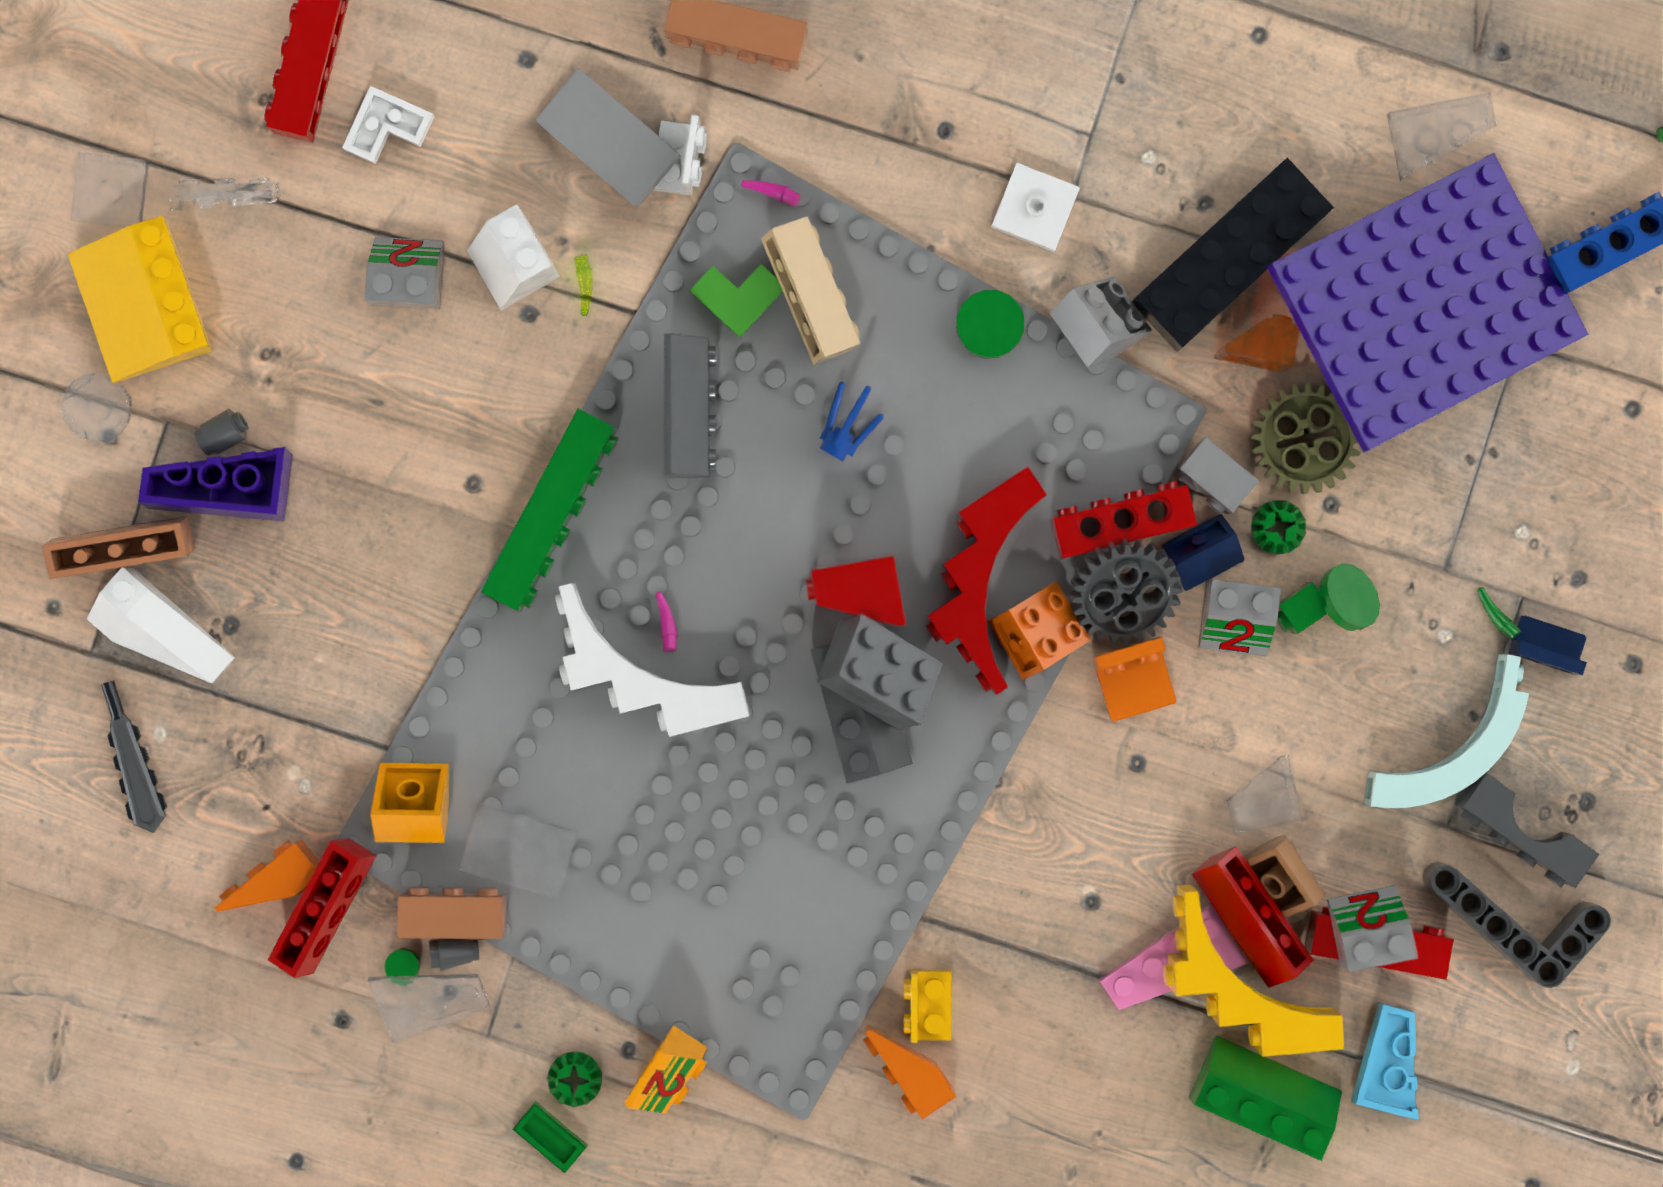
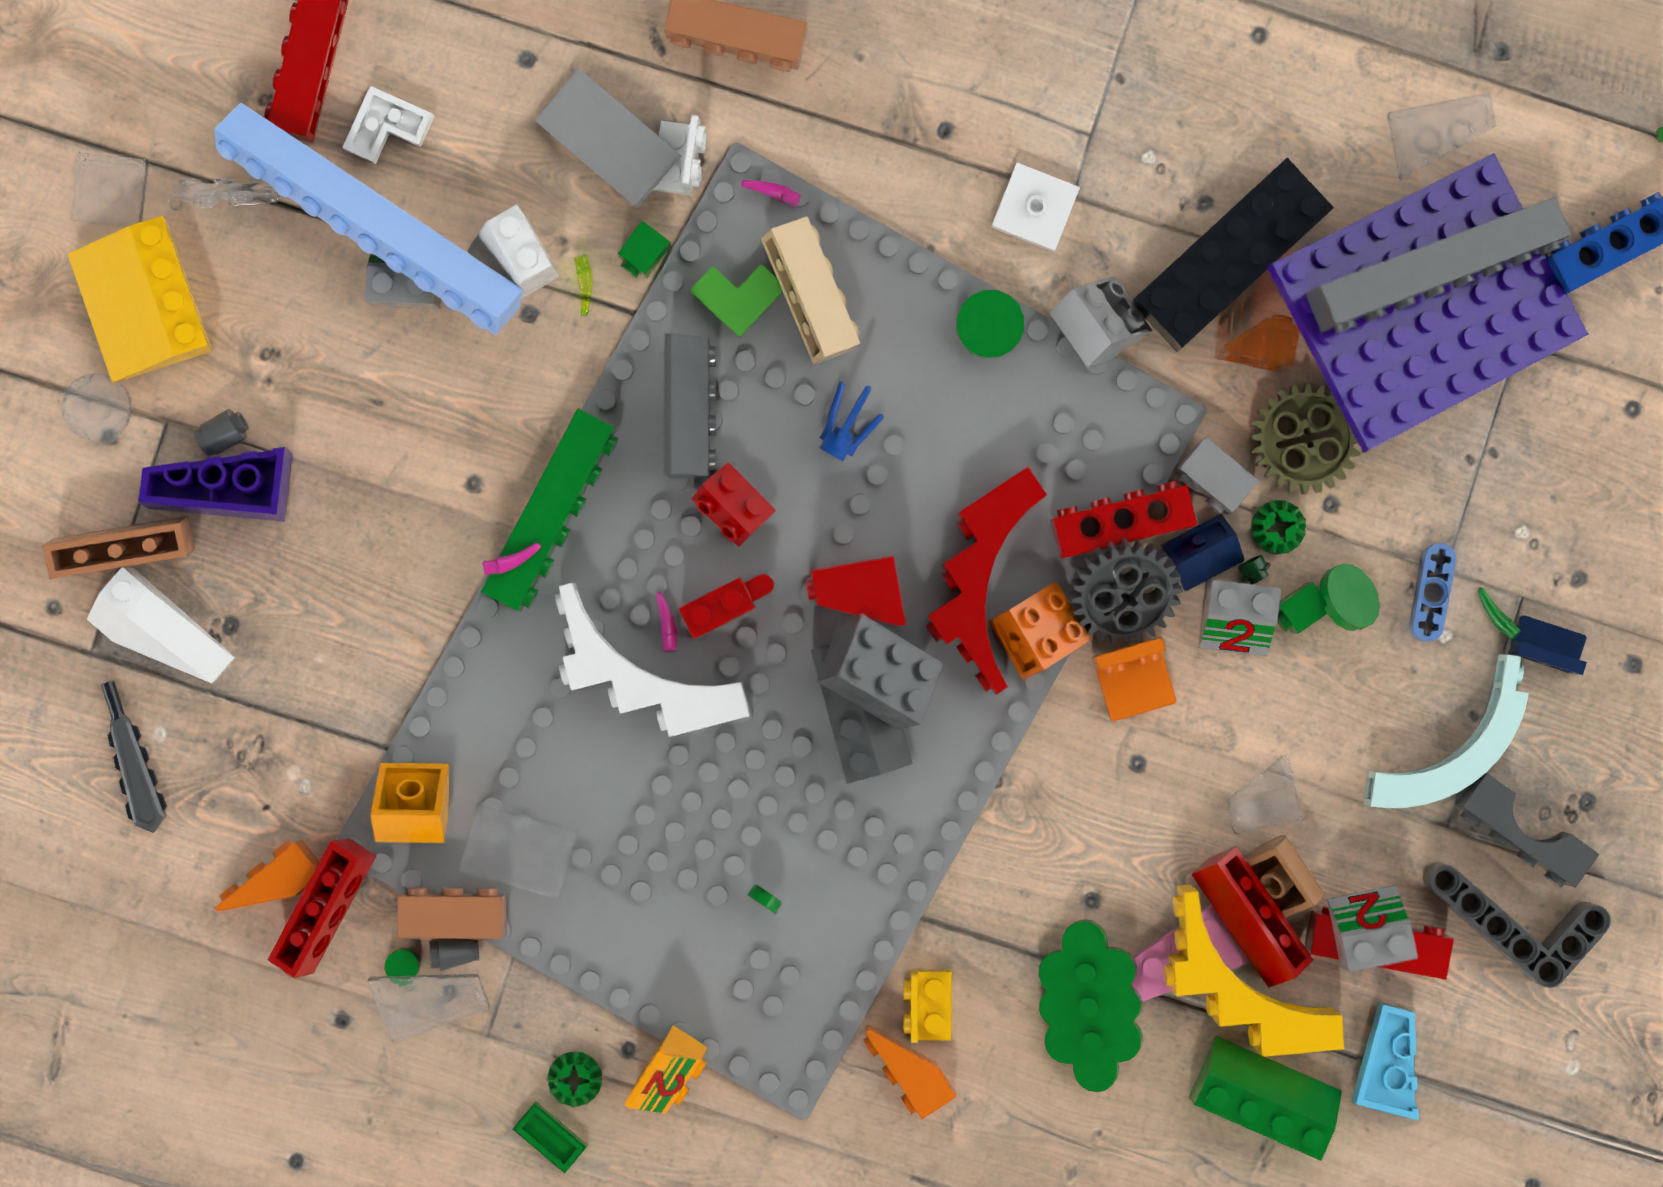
(368, 219): none -> light blue brick
(506, 563): none -> dark pink helmet
(643, 250): none -> green brick
(724, 604): none -> red brick
(732, 504): none -> red bracket
(765, 898): none -> green tile
(1090, 1005): none -> green plate
(1254, 569): none -> dark green plate
(1437, 265): none -> brick
(1445, 585): none -> medium blue beam

